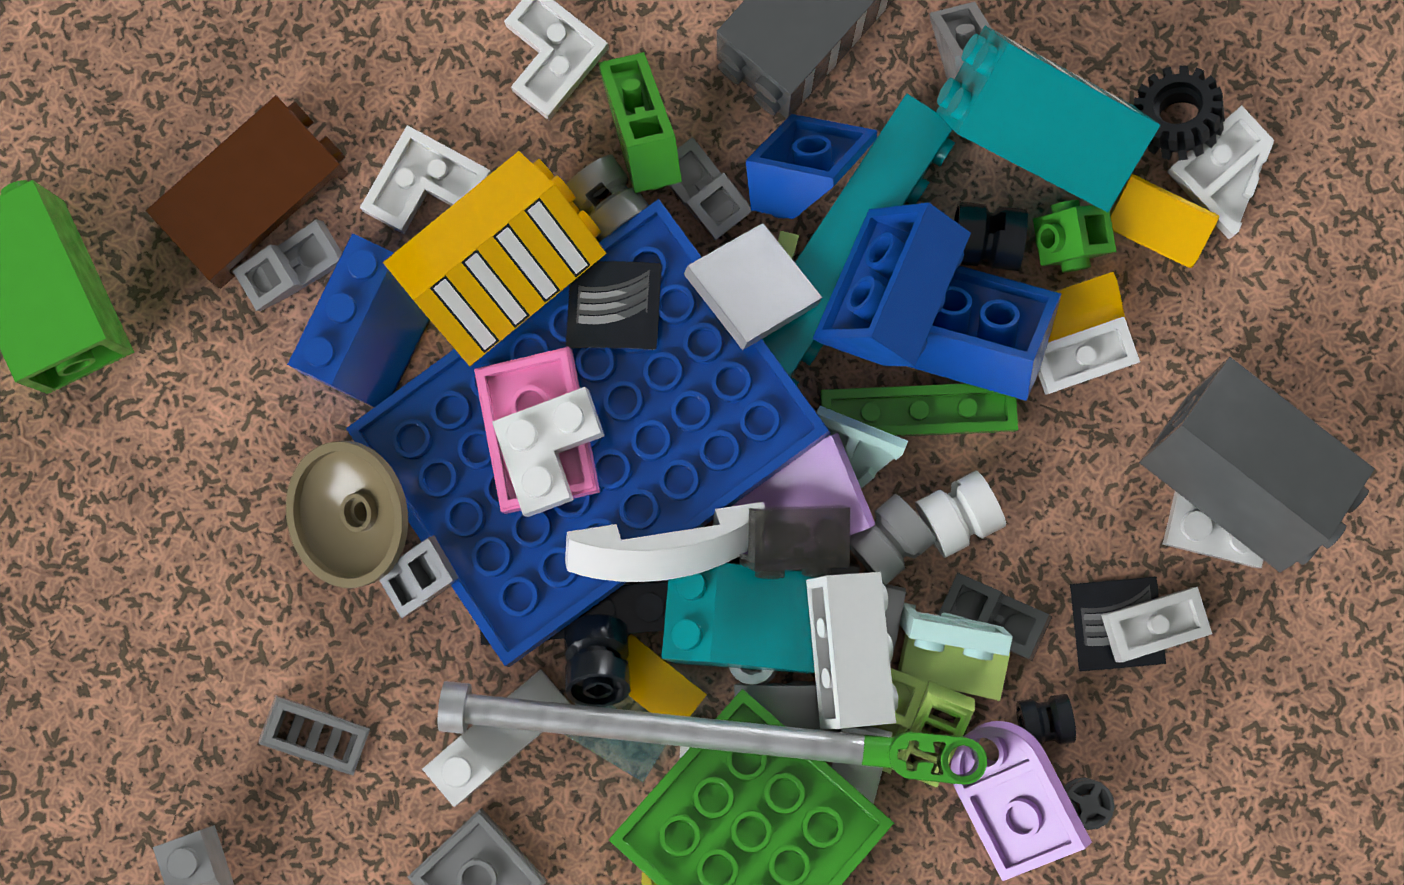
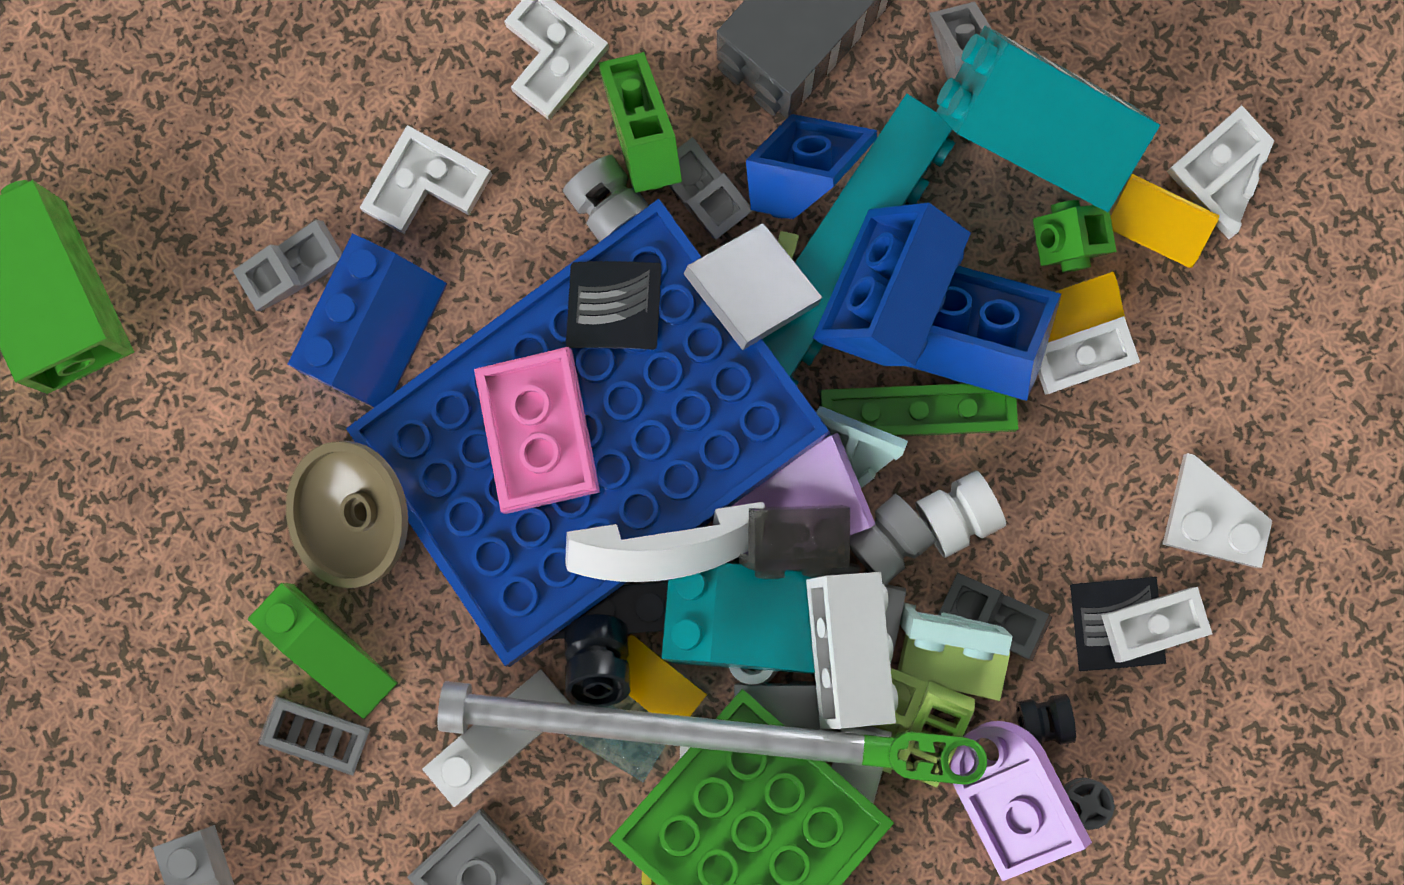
(246, 188): reddish brown panel -> none
(322, 649): none -> bright green slope
(419, 577): slope -> none
(497, 255): yellow brick -> none
(533, 444): white plate -> none
(994, 236): black wheel -> none
(1183, 89): black tyre -> none
(1259, 467): dark grey brick -> none

